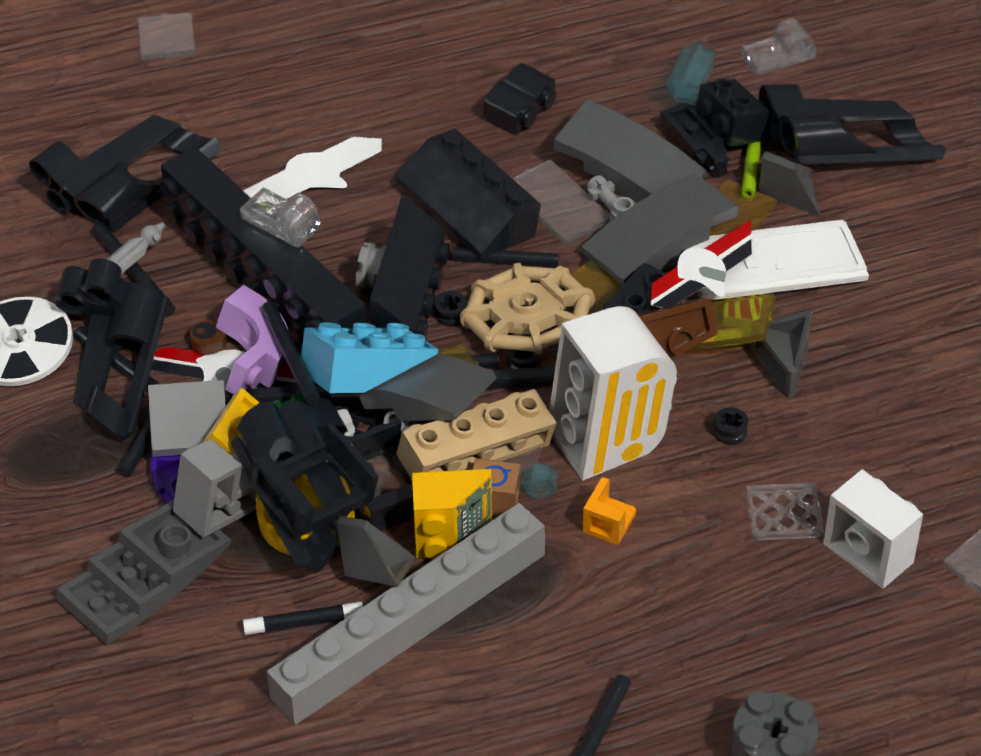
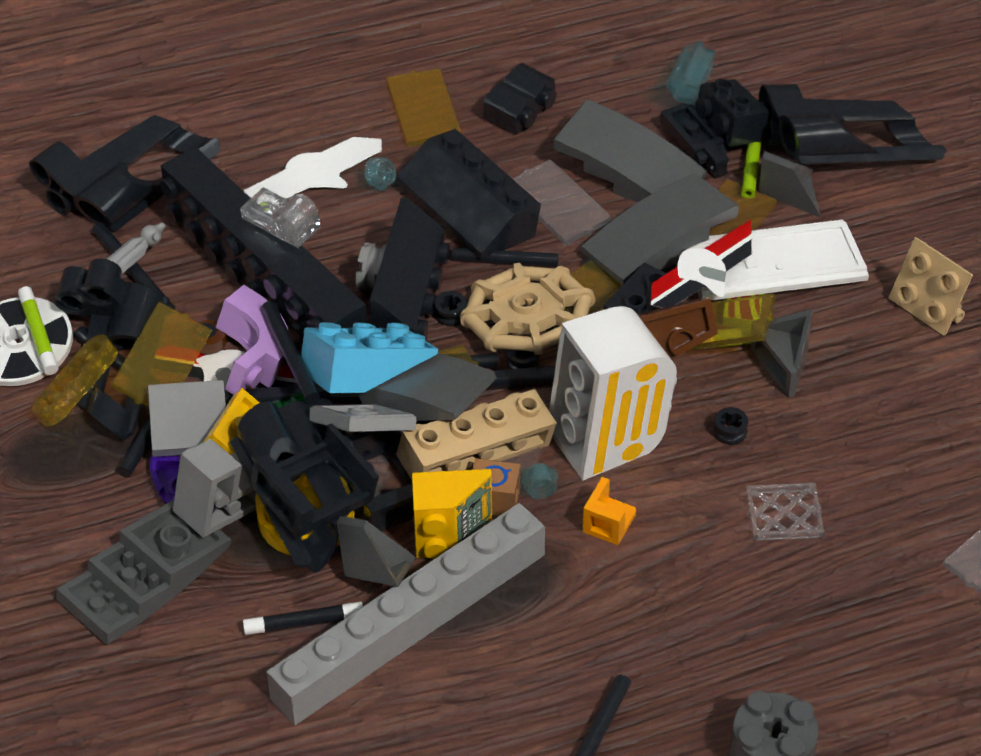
(38, 330): none -> lime bar
(74, 380): none -> clear yellow beam
(161, 353): none -> clear yellow piece
(166, 36): clear piece -> none
(363, 417): none -> light grey tile
(380, 173): none -> clear light blue plate
(422, 105): none -> clear yellow piece
(602, 191): light grey bar -> none
(787, 47): clear plate -> none
(872, 528): white brick -> none
(931, 287): none -> tan hinge

